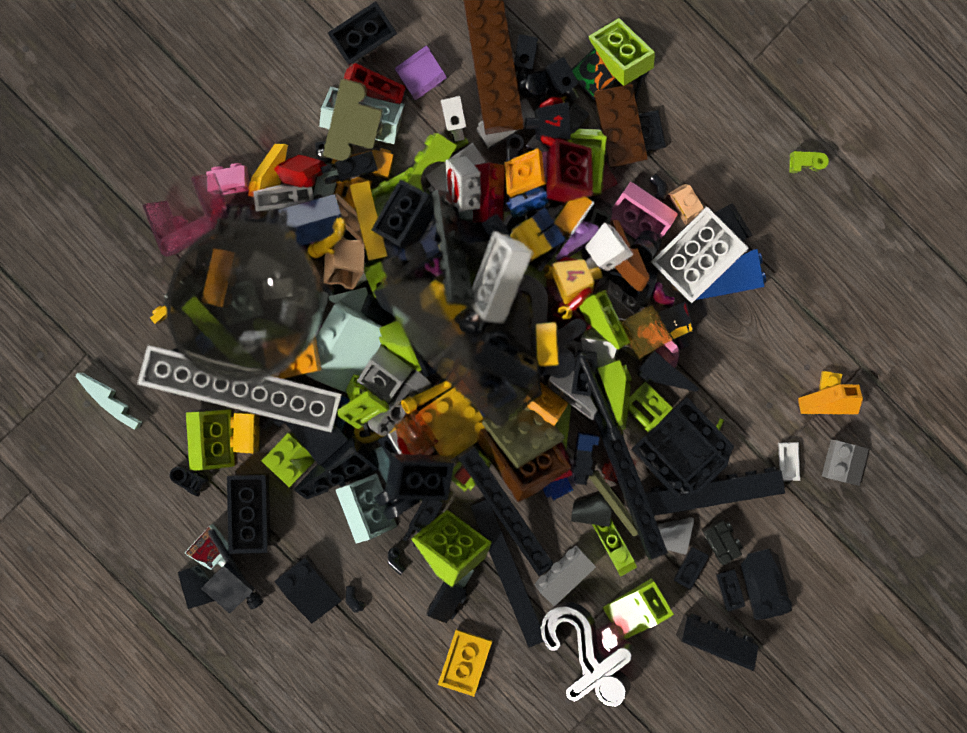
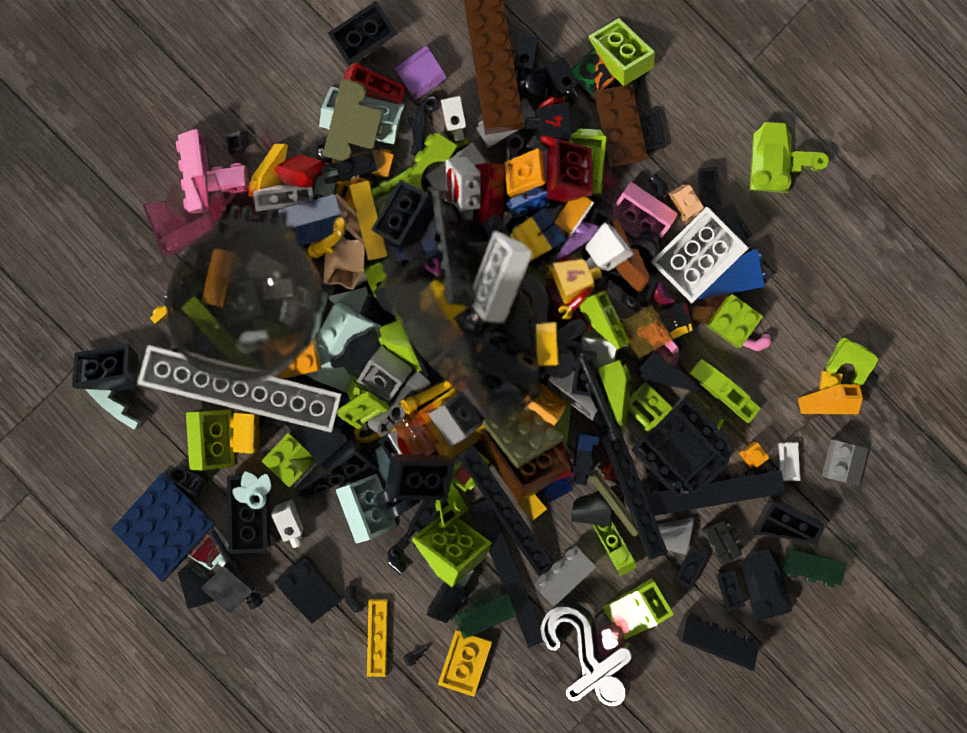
(106, 369): none -> black slope
(163, 527): none -> dark blue plate
(192, 163): none -> bright pink slope
(237, 141): none -> black slope
(253, 486): none -> light aqua plate
(286, 516): none -> white torso
(357, 351): none -> black tile
(377, 638): none -> yellow tile
(410, 658): none -> black hand
(419, 127): none -> black plant
(451, 508): none -> lime wing
(456, 419): none -> light grey slope
(484, 615): none -> clear green brick
(532, 506): none -> yellow brick
(701, 315): none -> clear orange slope
(709, 186): none -> black plate
(725, 390): none -> lime slope
(734, 321): none -> lime piece
(753, 455): none -> light orange brick
(760, 344): none -> bright pink arm
(771, 158): none -> lime slope
(787, 522): none -> black wedge
(813, 567): none -> clear green brick
(855, 354): none -> lime piece

